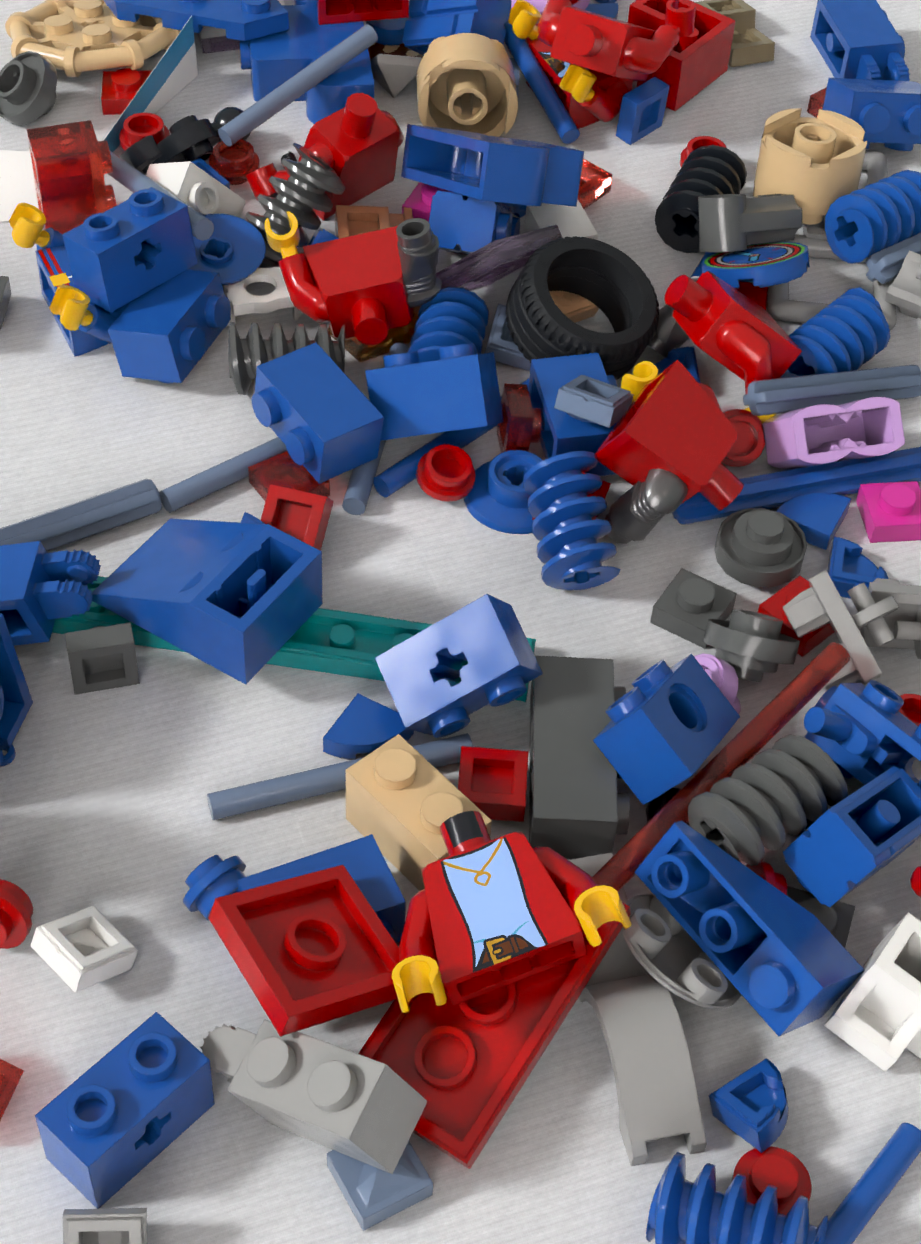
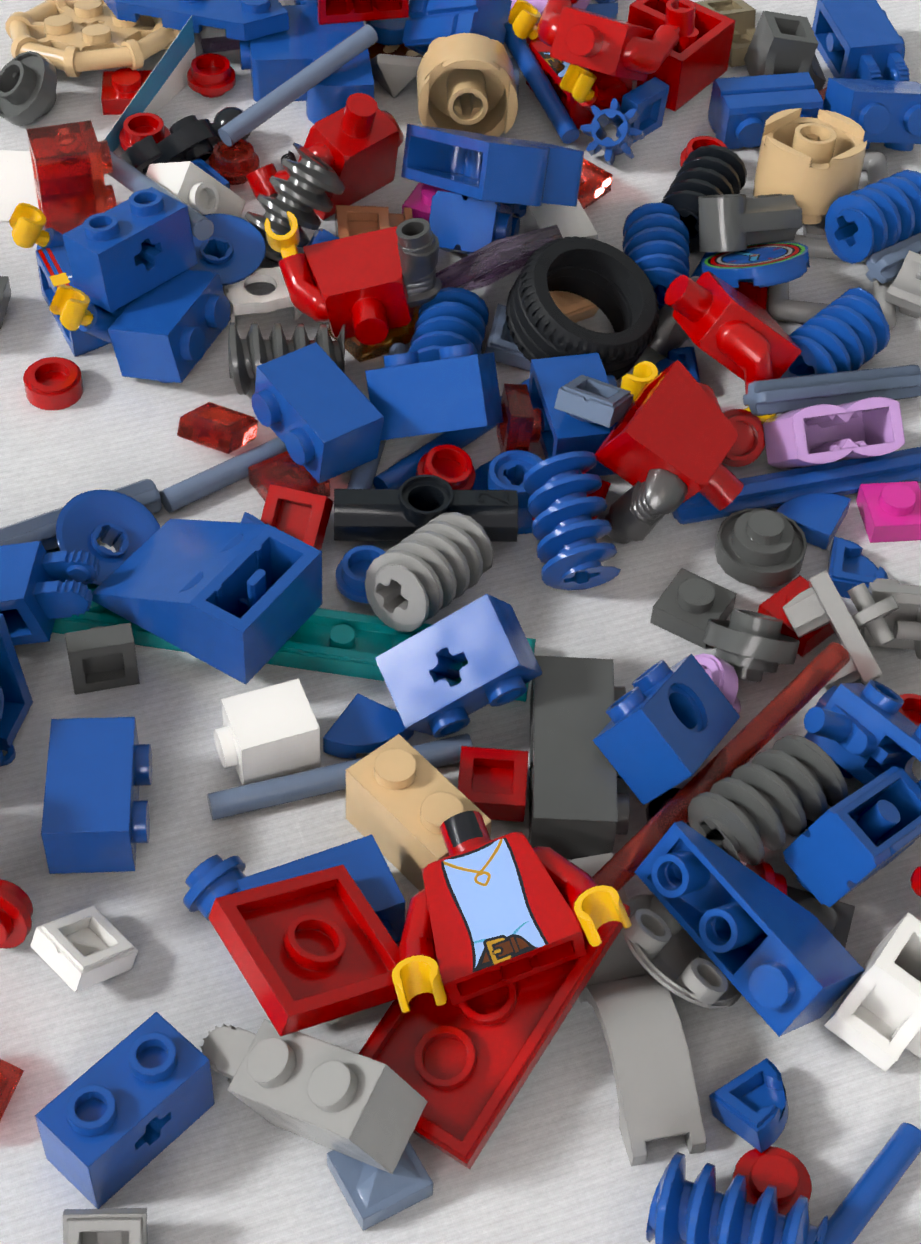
(53, 383): none -> red tile
(93, 795): none -> blue brick
(105, 517): none -> blue piece
(211, 75): none -> red plate
(218, 427): none -> clear red tile
(268, 733): none -> white brick
(353, 569): none -> blue plate
(400, 512): none -> black piece
(427, 570): none -> light grey piece
(618, 119): none -> blue gear
(657, 244): none -> blue piece
(745, 103): none -> blue brick
(784, 46): none -> dark grey brick

